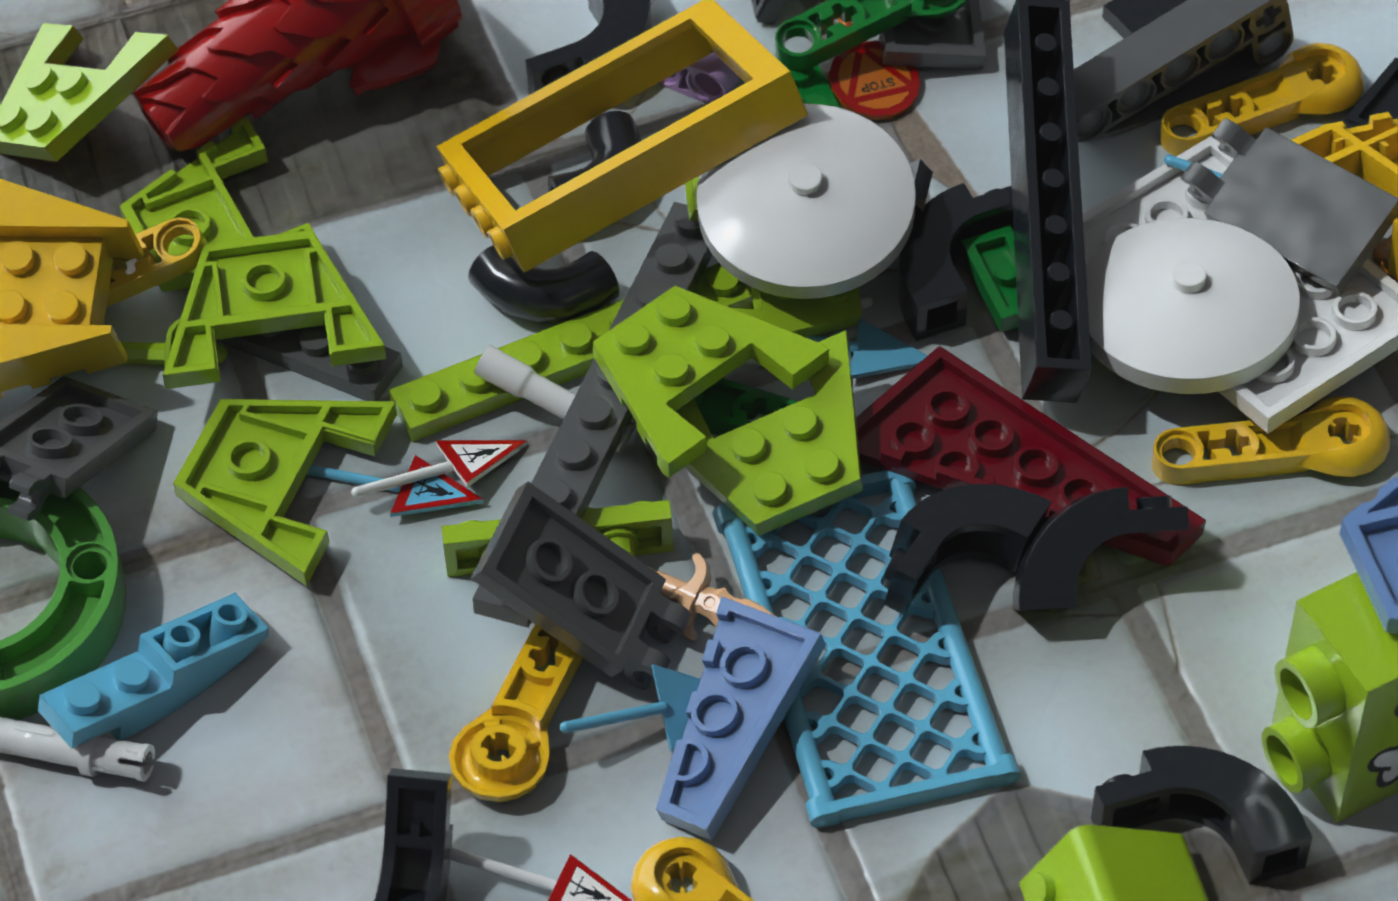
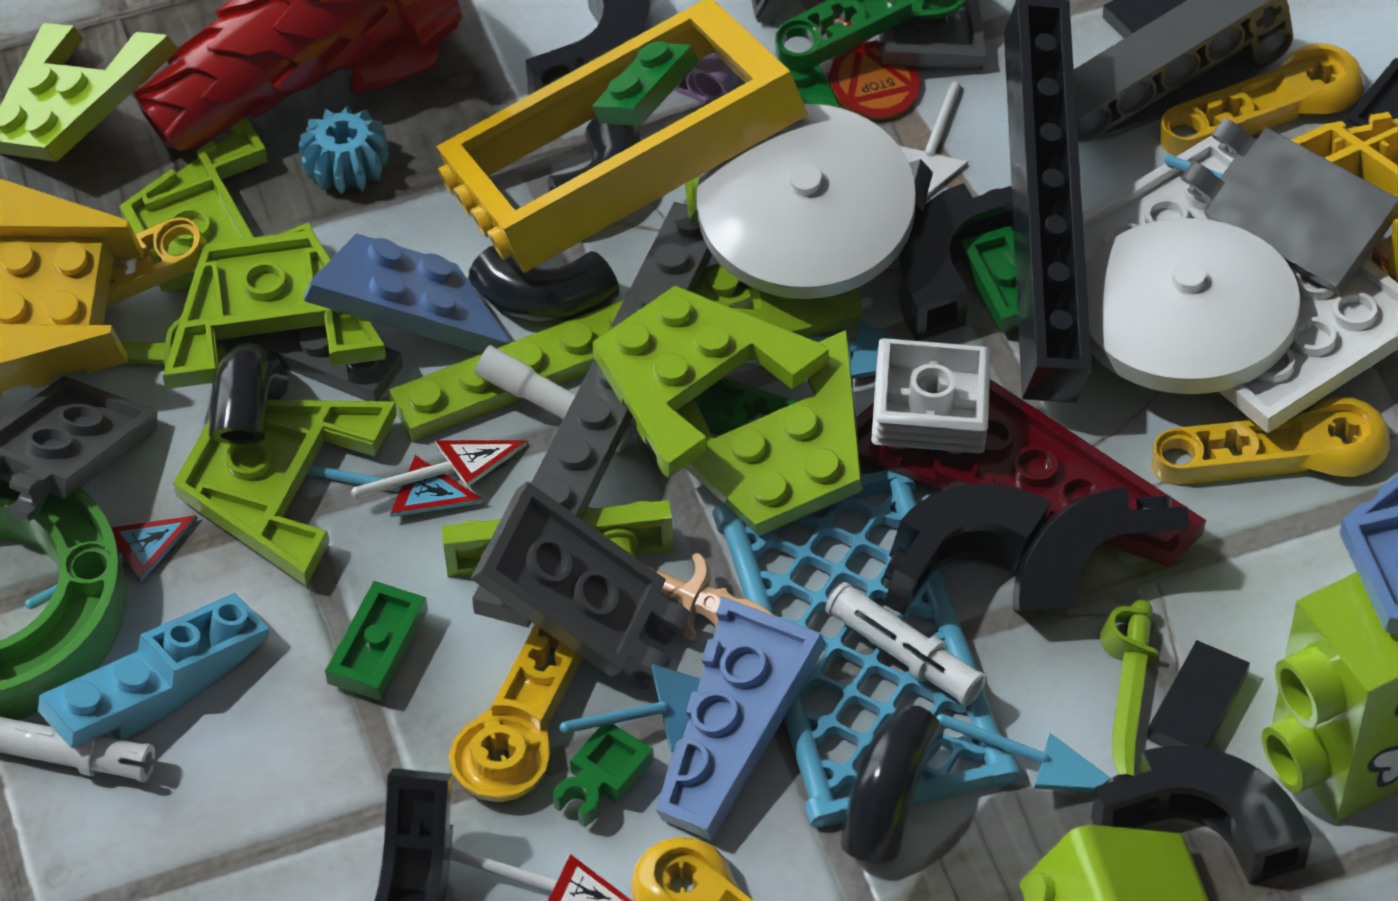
(139, 546): none -> piece
(241, 391): none -> black cylinder
(344, 149): none -> medium azure gear
(376, 640): none -> green plate
(406, 292): none -> medium blue wing
(603, 766): none -> green plate
(645, 83): none -> green plate
(887, 783): none -> black cylinder
(931, 396): none -> white brick
(942, 166): none -> white piece
(957, 680): none -> white pin
(1059, 764): none -> medium azure piece
(1135, 655): none -> lime sword
(1198, 698): none -> black tile

